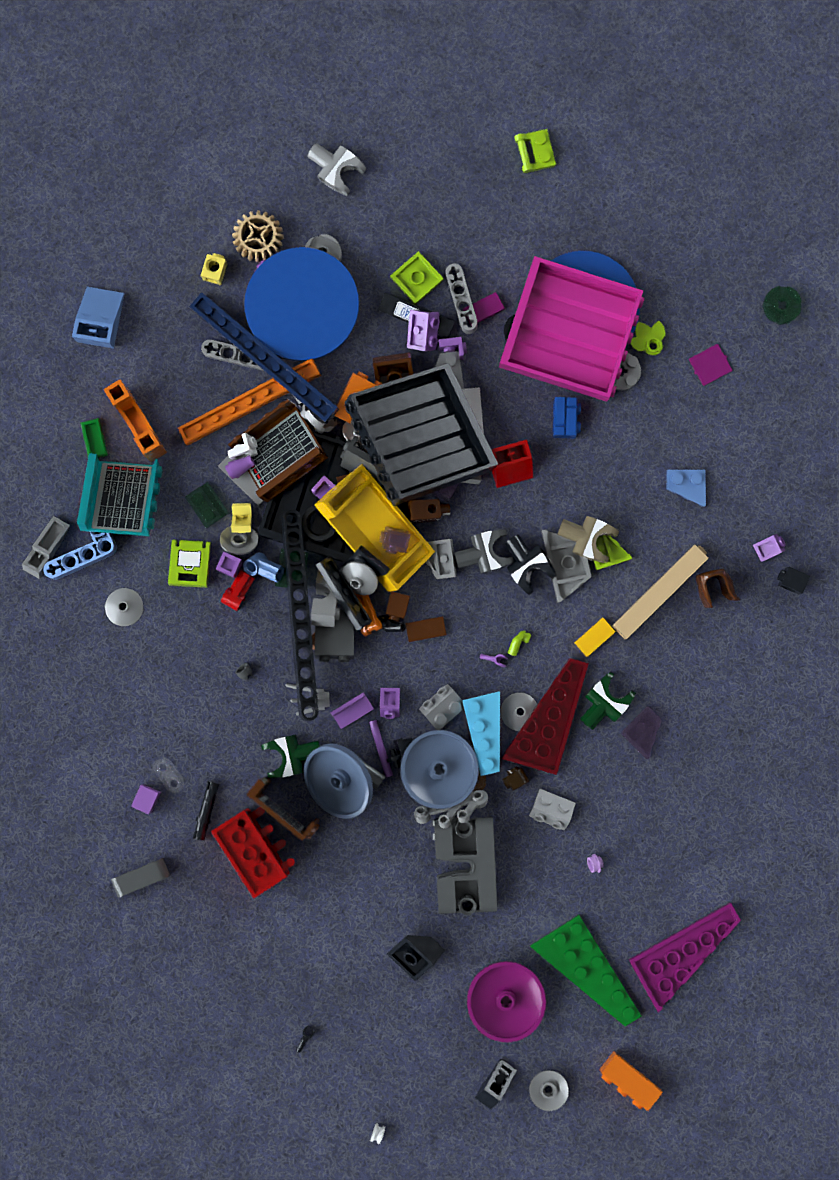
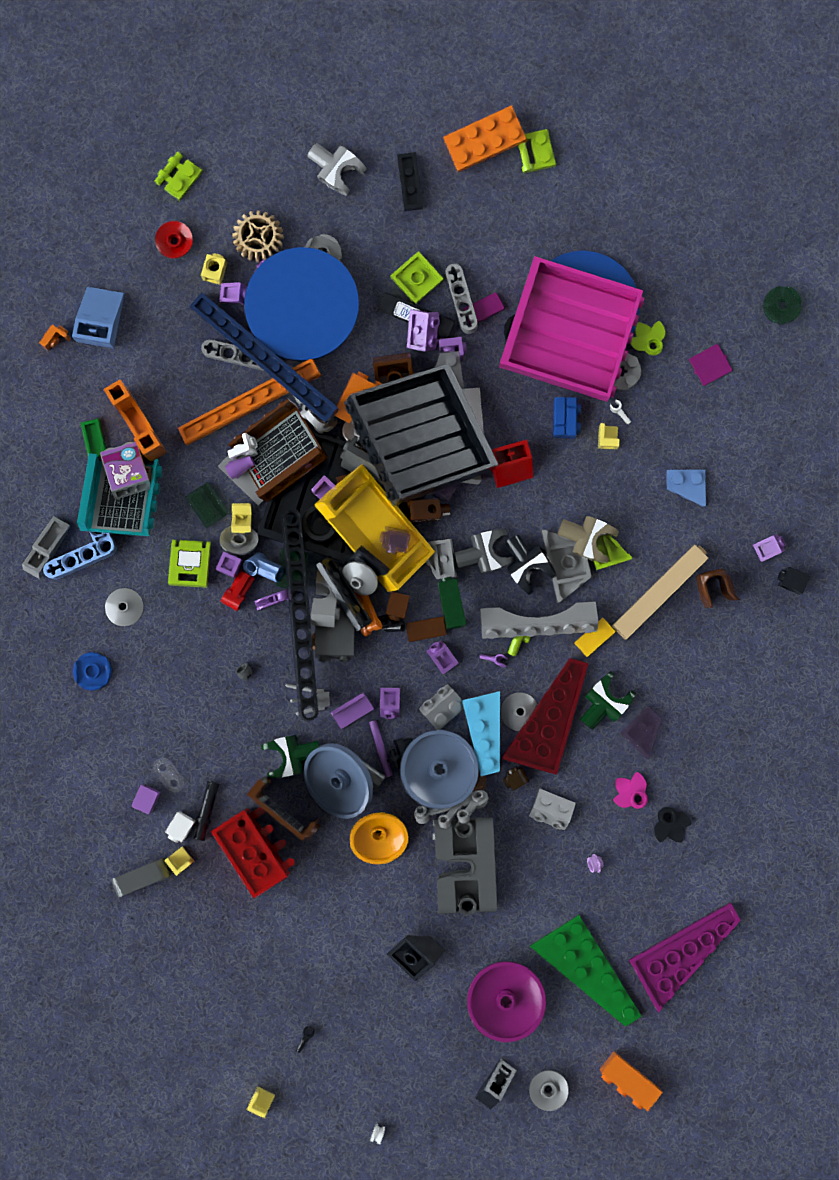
(51, 339): none -> orange bracket
(98, 672): none -> blue tile
(125, 470): none -> brick
(170, 231): none -> red dish
(179, 861): none -> light yellow panel
(180, 827): none -> white brick
(182, 180): none -> lime plate
(232, 293): none -> medium lavender bracket
(260, 1102): none -> light yellow panel
(275, 598): none -> medium lavender piece
(381, 846): none -> light orange dish
(409, 181): none -> black plate
(442, 656): none -> medium lavender bracket
(451, 603): none -> dark green window
(485, 138): none -> orange plate
(577, 619): none -> light grey arch
(608, 437): none -> light yellow panel
(620, 412): none -> white hand
(629, 789): none -> dark pink plate
(673, 827): none -> black plate

